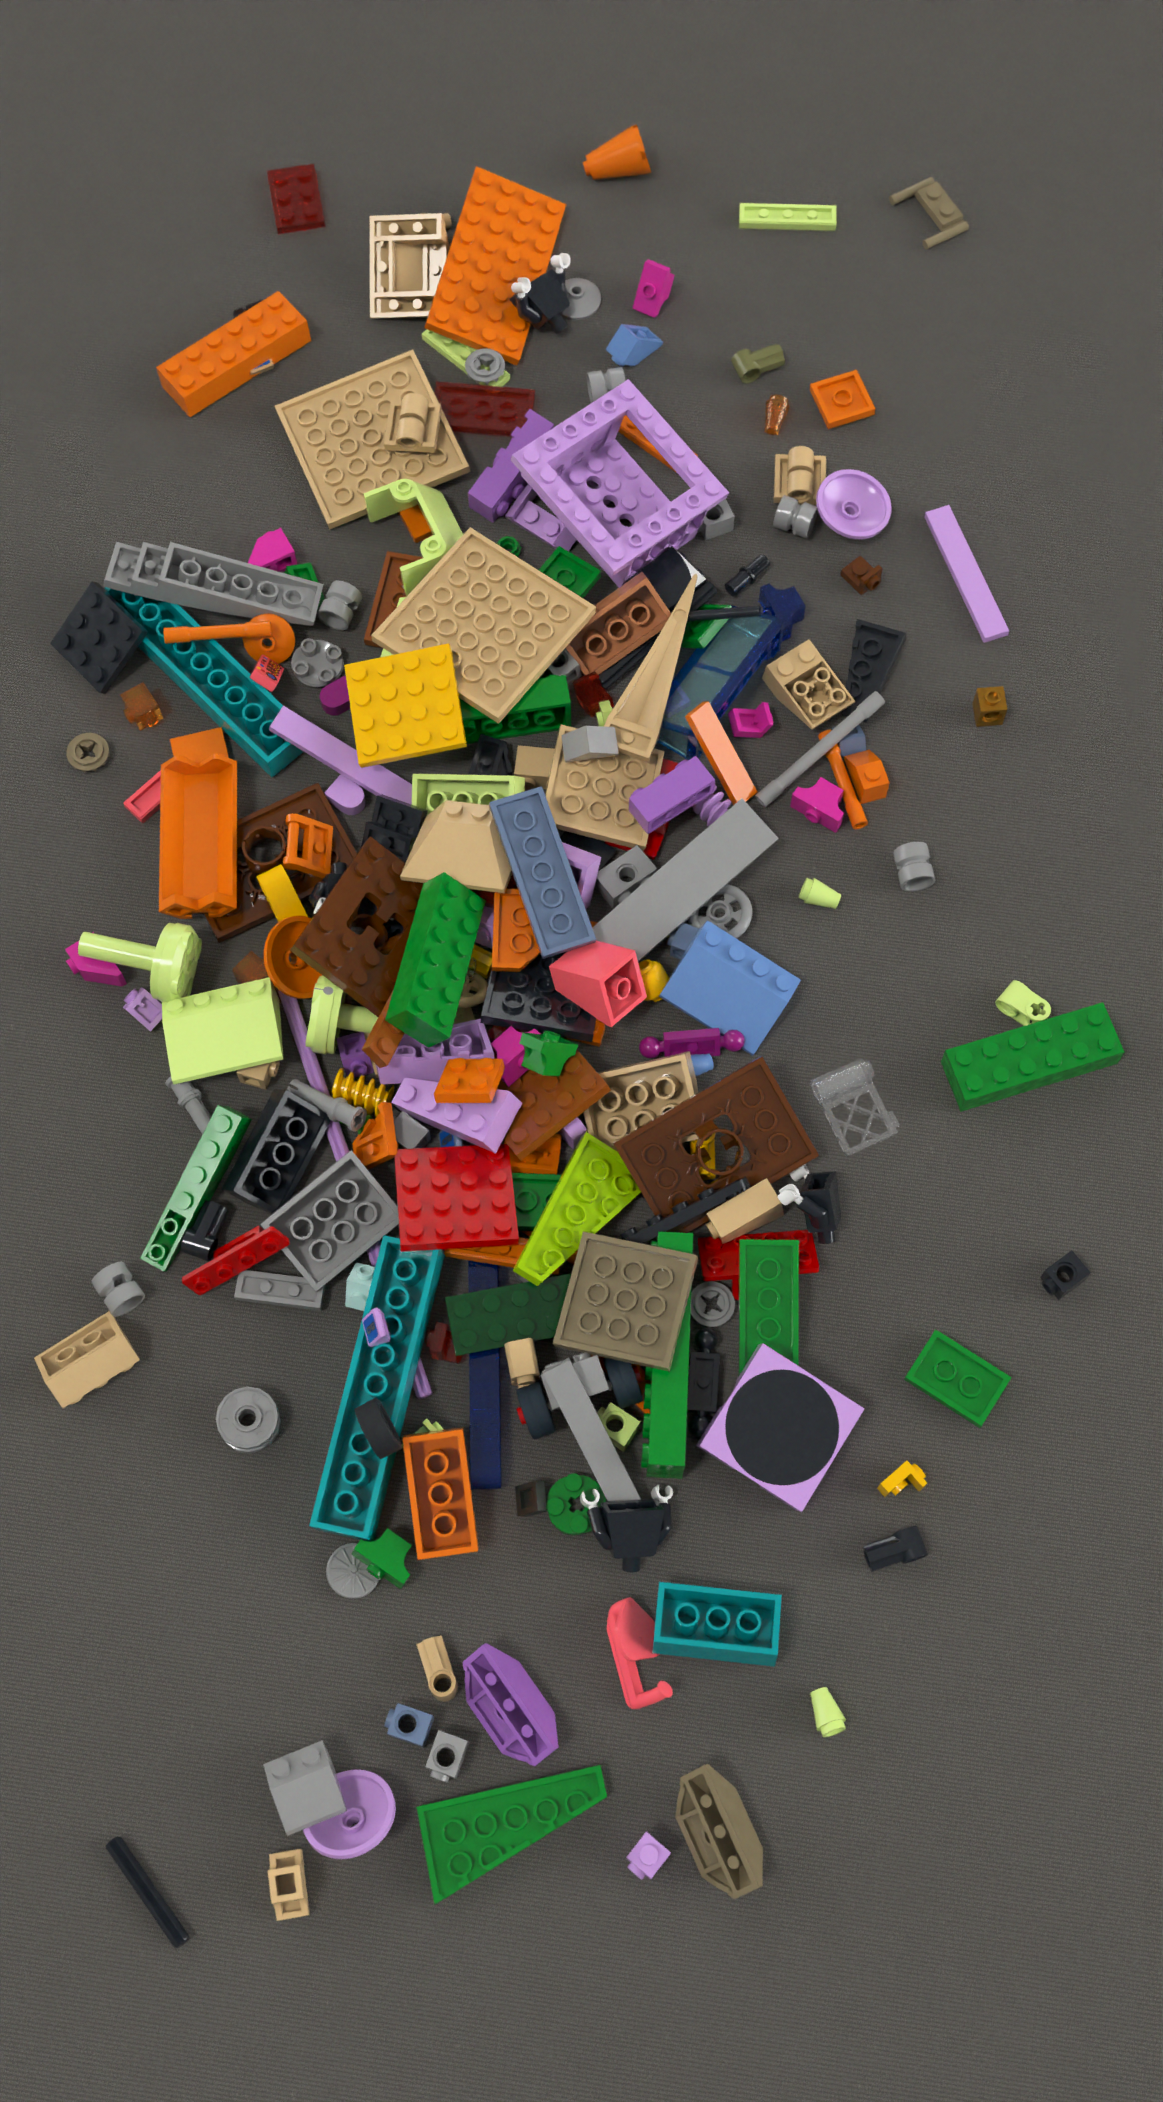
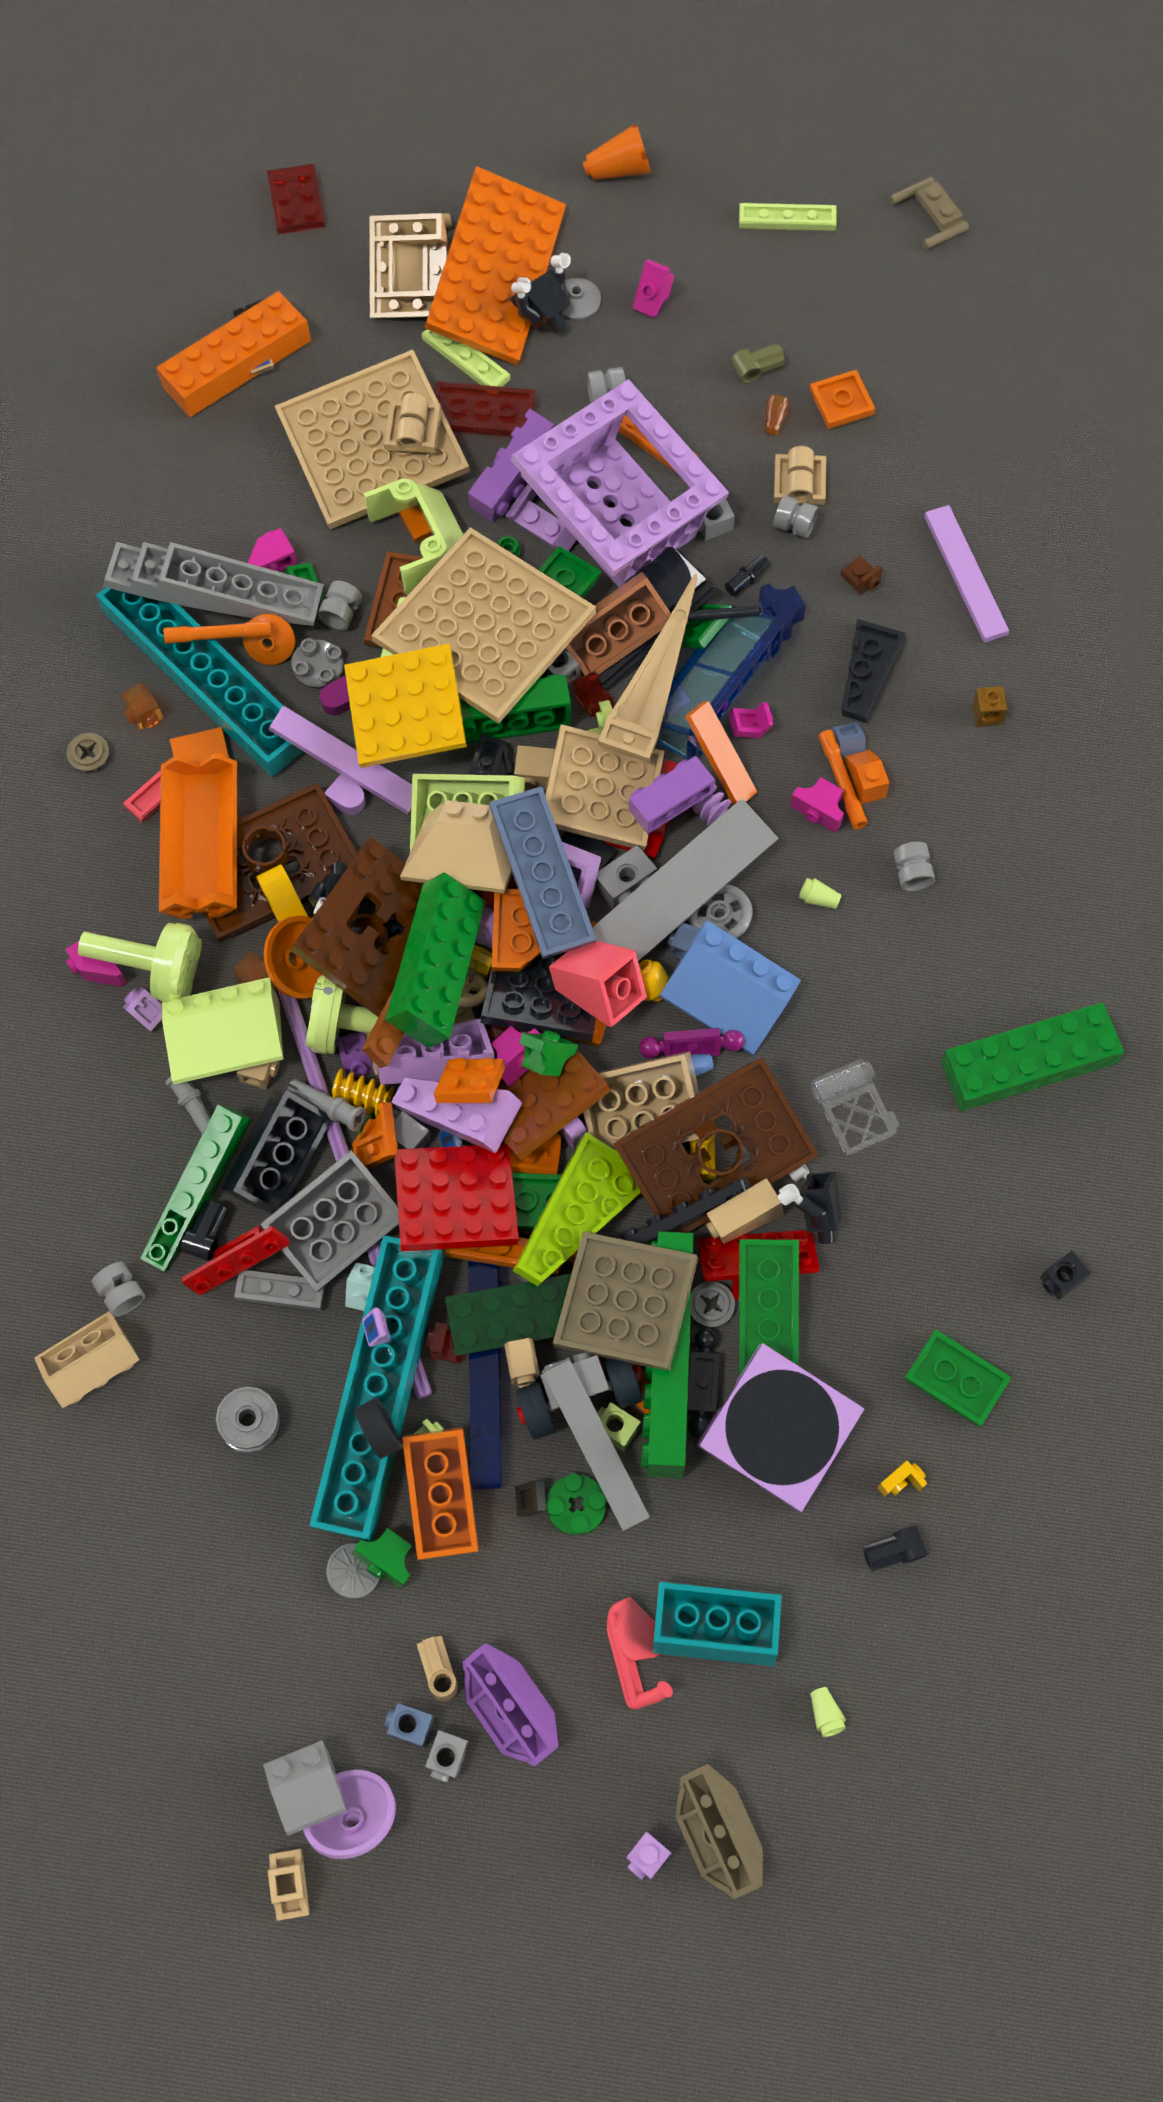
(98, 637): black plate -> none
(147, 1892): black axle -> none
(267, 673): coral tile -> none
(316, 846): orange plate -> none
(395, 825): black slope -> none
(486, 1828): green wing -> none
(487, 358): light grey gear -> none
(589, 743): light grey slope -> none
(630, 1527): black torso -> none
(632, 344): medium blue slope -> none
(807, 685): tan slope -> none
(858, 495): lavender dish -> none
(862, 712): light grey piece -> none
(1022, 1004): yellowish green piece -> none

